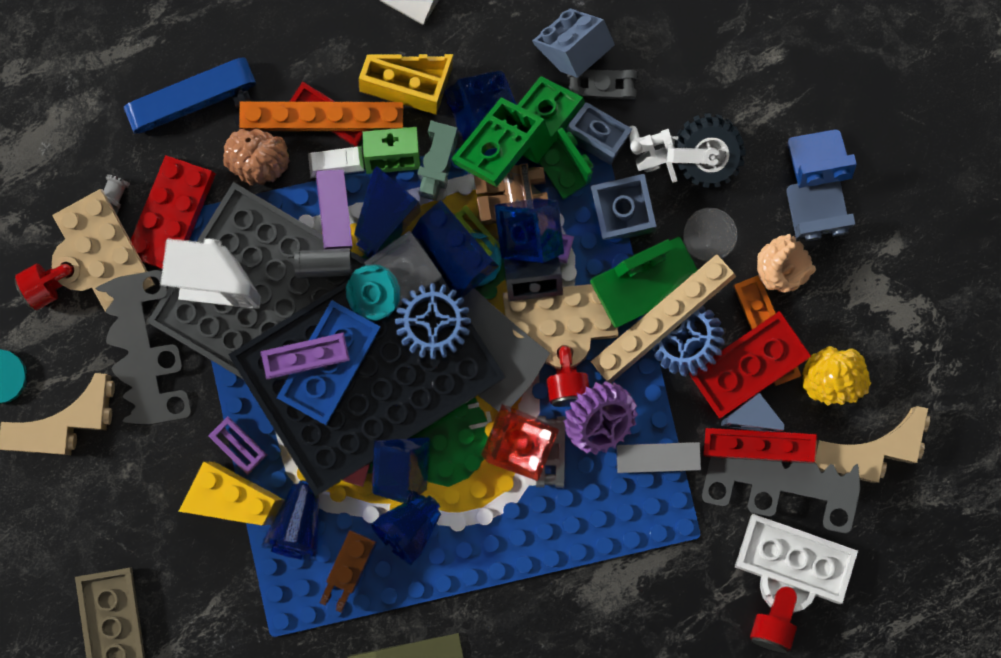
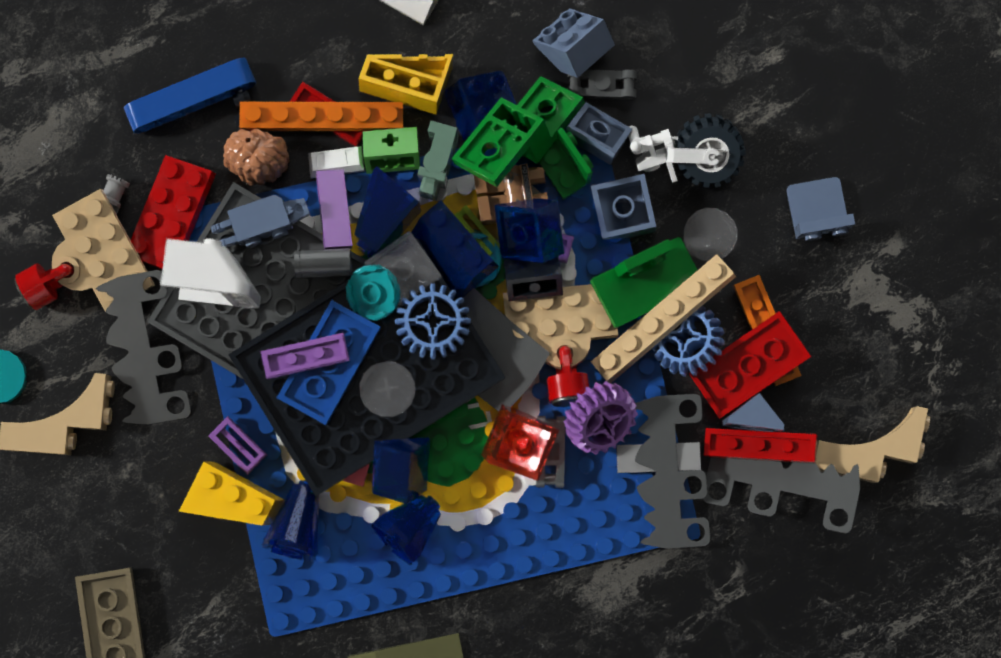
(261, 220): none -> sand blue hinge
(348, 567): reddish brown hinge -> none
(387, 389): none -> clear tile
(667, 485): none -> dark grey piece
(784, 264): light nougat hair -> none
(792, 572): white plate -> none
(820, 158): blue bracket -> none
(836, 376): yellow hair -> none

